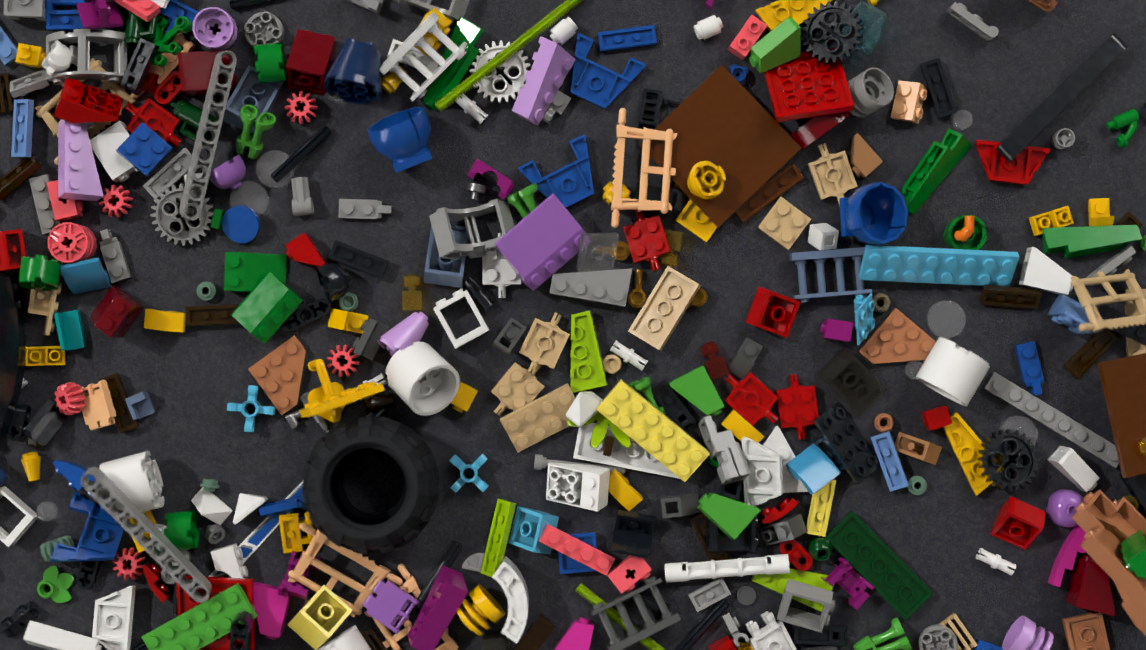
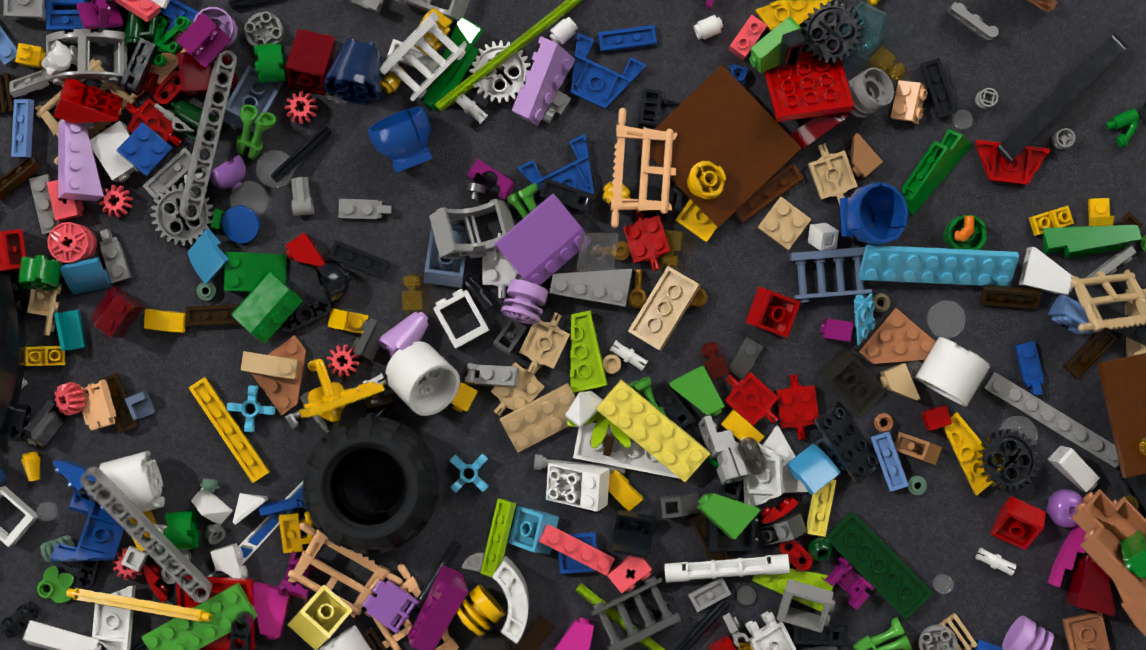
(134, 558): none -> white tile
(139, 605): none -> yellow piece
(175, 120): none -> light grey hand
(204, 40): none -> magenta bracket
(206, 256): none -> dark azure slope
(229, 429): none -> yellow plate
(270, 365): none -> tan slope
(349, 302): sand green plate -> none
(492, 375): none -> light grey plate
(524, 301): none -> lavender wheel
(567, 195): none -> black plate
(752, 455): none -> clear smoke plate
(791, 48): none -> black slope
(883, 60): none -> clear yellow plate
(898, 380): none -> tan slope
(943, 583): none -> clear tile
(982, 98): none -> light grey wheel

